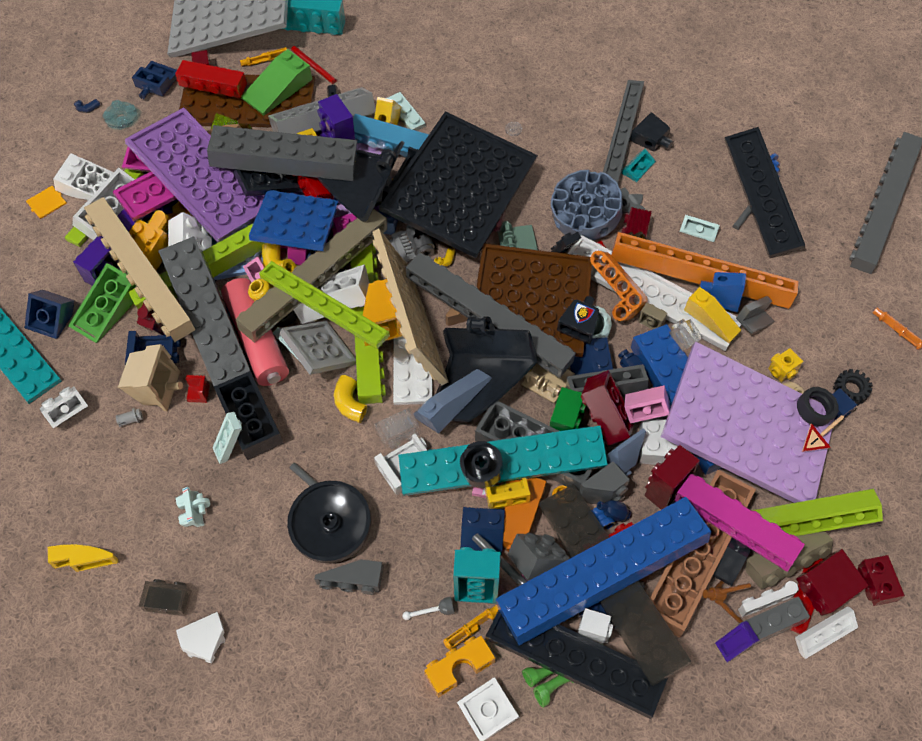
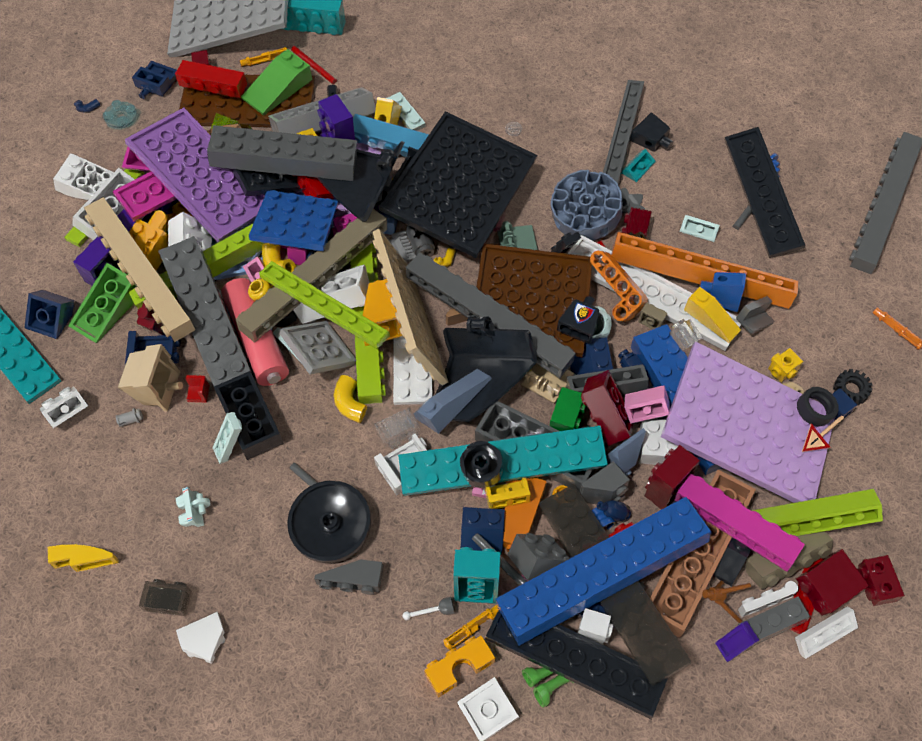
(46, 202): light orange piece -> none

